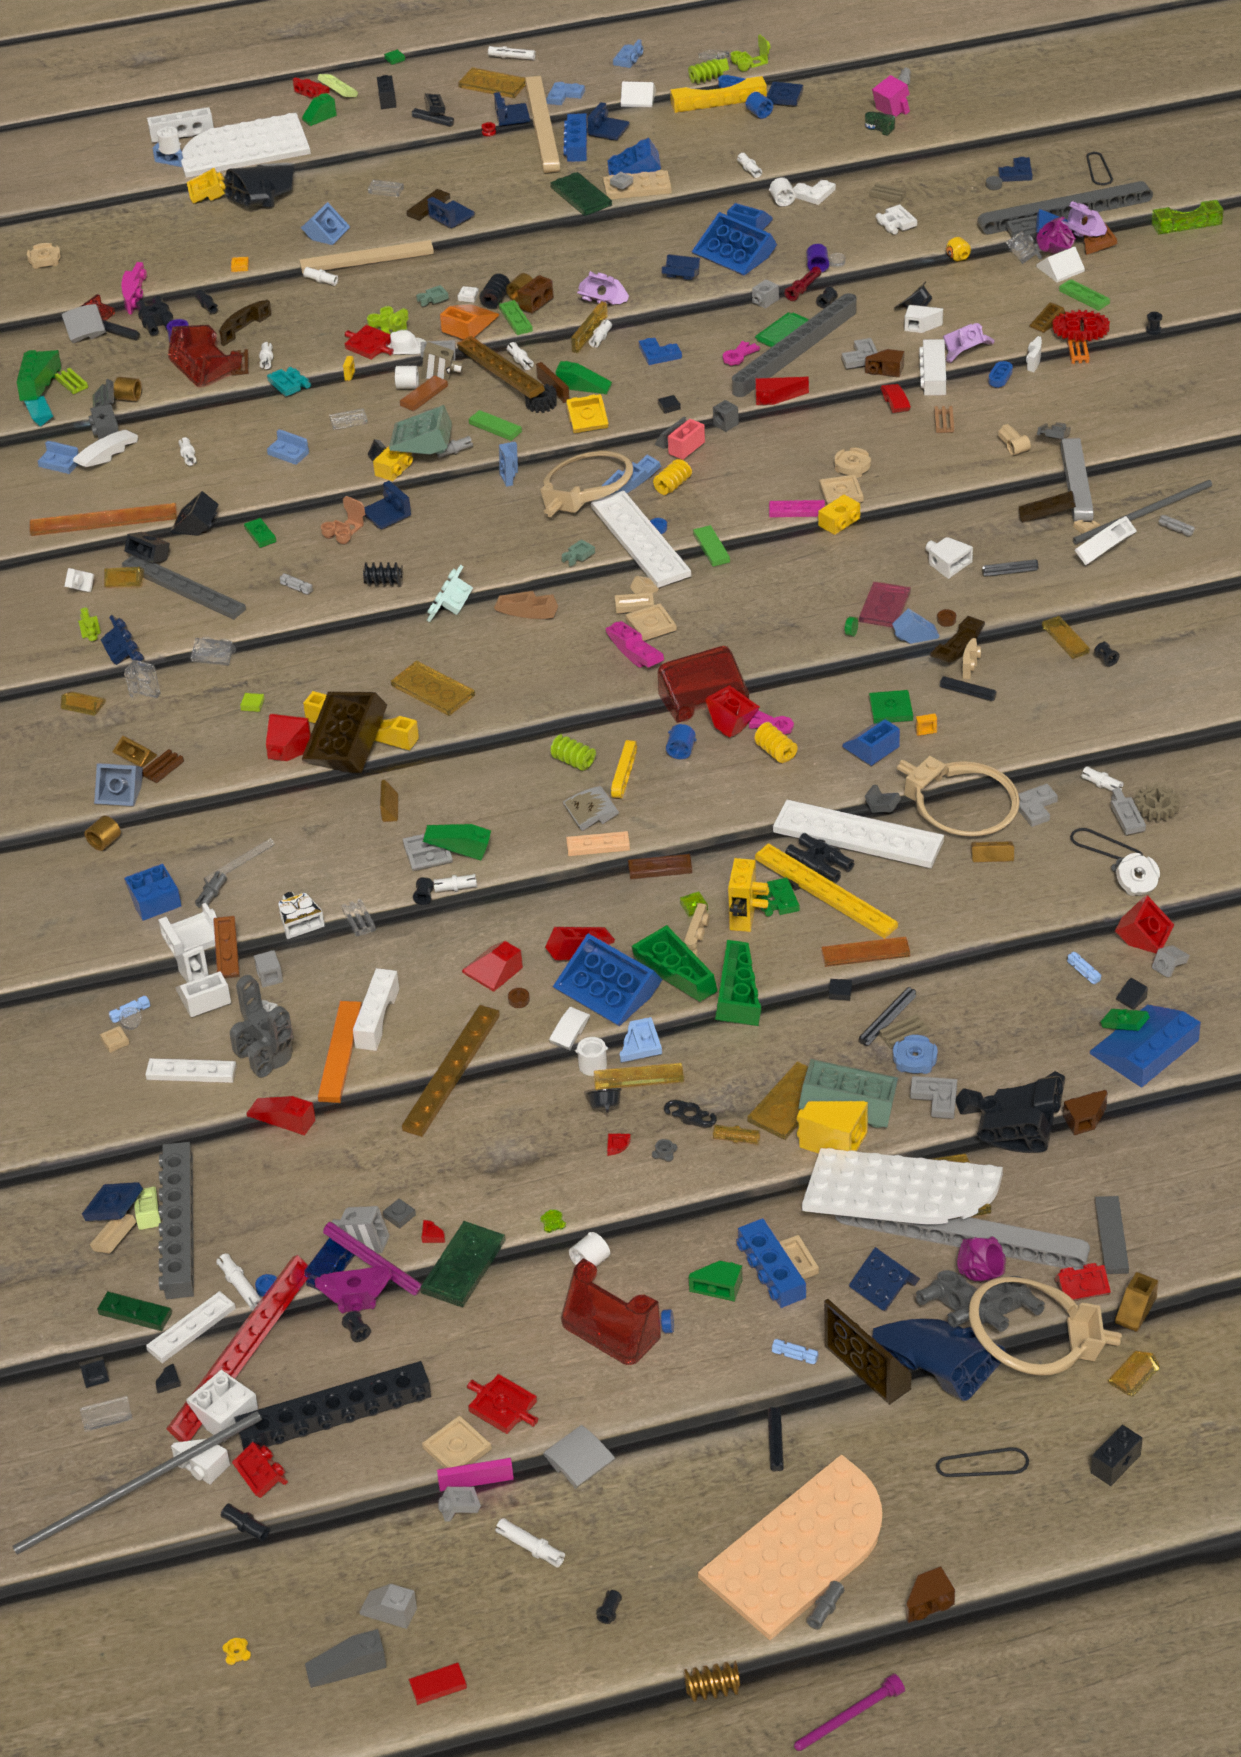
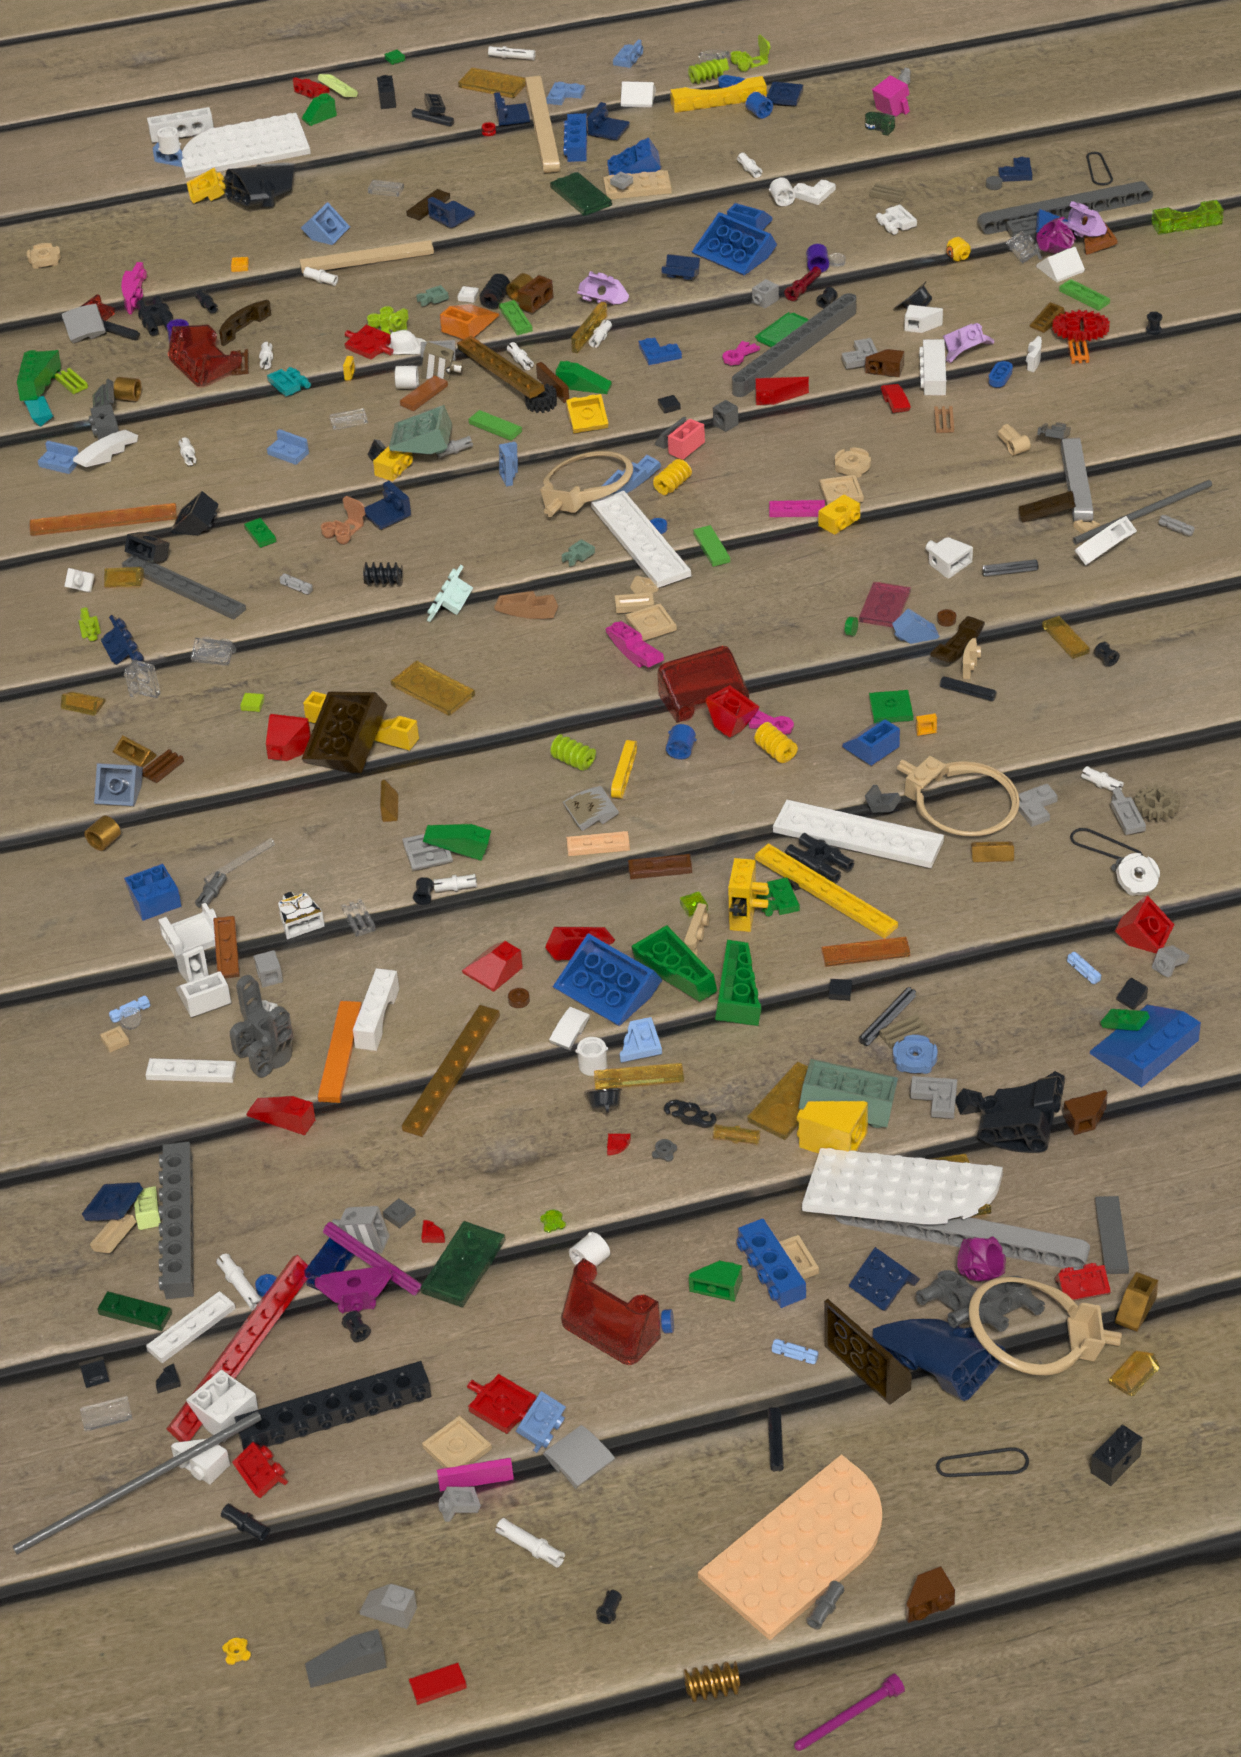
(540, 1421): none -> medium blue bracket

